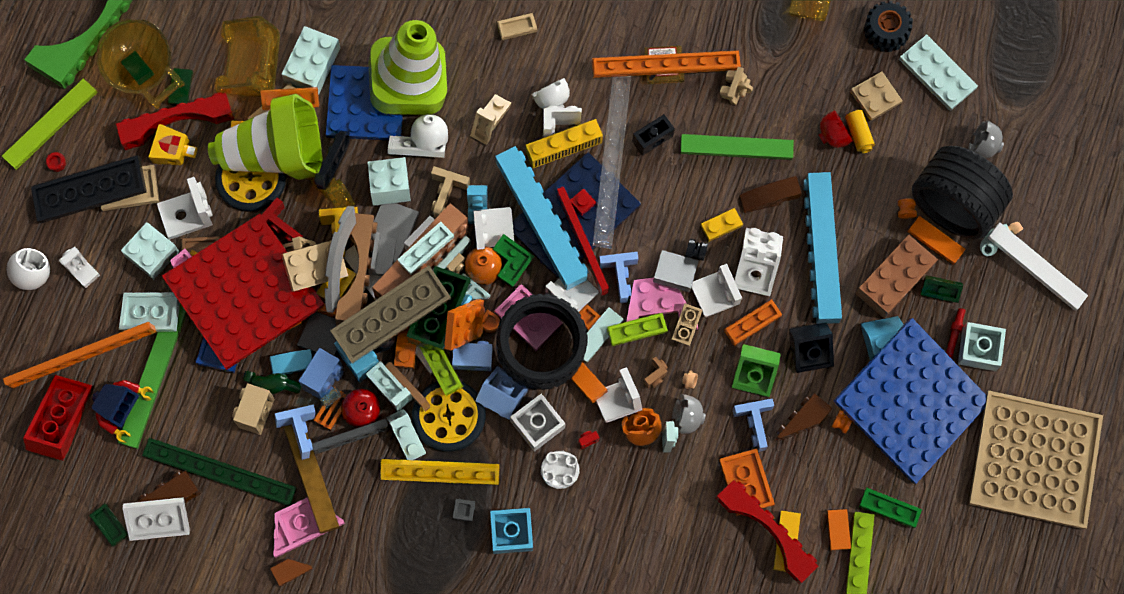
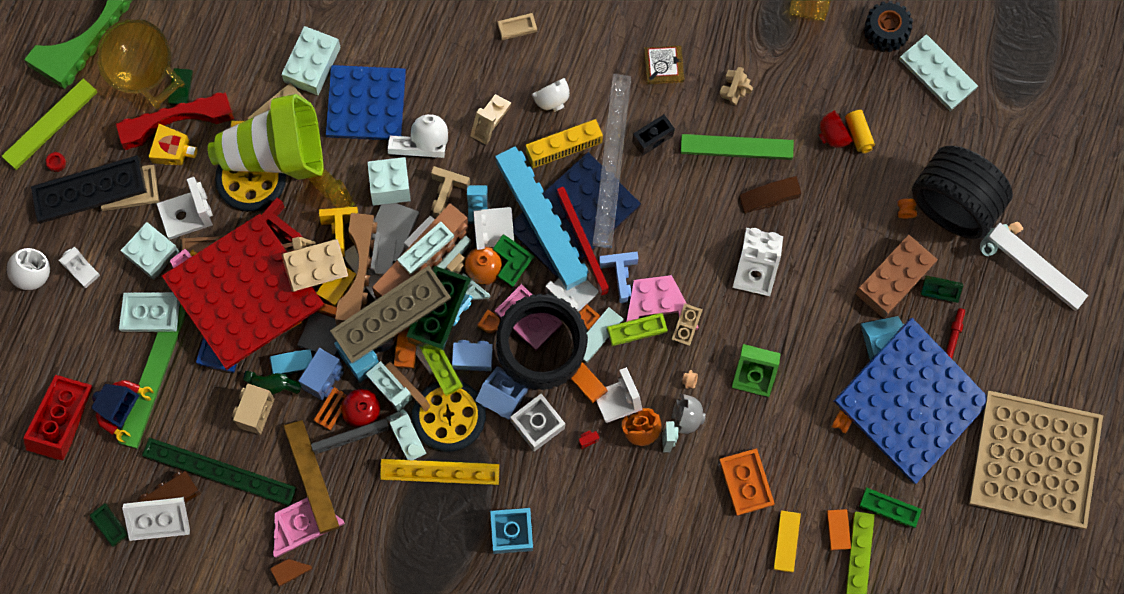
(80, 355): orange tile -> none
(137, 68): dark green tile -> none
(250, 56): clear yellow windscreen -> none
(297, 418): light blue bracket -> none
(309, 94): orange plate -> none
(330, 397): clear light blue tile -> none
(331, 163): black plate -> none
(335, 255): light grey tile -> none
(408, 71): lime cone -> none
(464, 324): orange plate -> none
(464, 510): dark grey plate -> none
(560, 116): white bracket -> none
(560, 469): white dish -> none
(583, 202): red plate -> none
(655, 378): medium nougat bracket -> none
(665, 64): orange tile -> none
(675, 271): tile -> none
(700, 249): black wheel -> none
(716, 292): white bracket -> none
(721, 224): yellow plate -> none
(753, 322): orange tile -> none
(755, 420): light blue bracket -> none
(796, 561): red arch -> none
(809, 417): reddish brown slope -> none
(812, 347): black slope -> none
(823, 248): medium azure brick -> none
(876, 96): tan plate -> none
(936, 240): orange tile -> none
(981, 346): light aqua brick -> none
(987, 140): light grey cylinder -> none

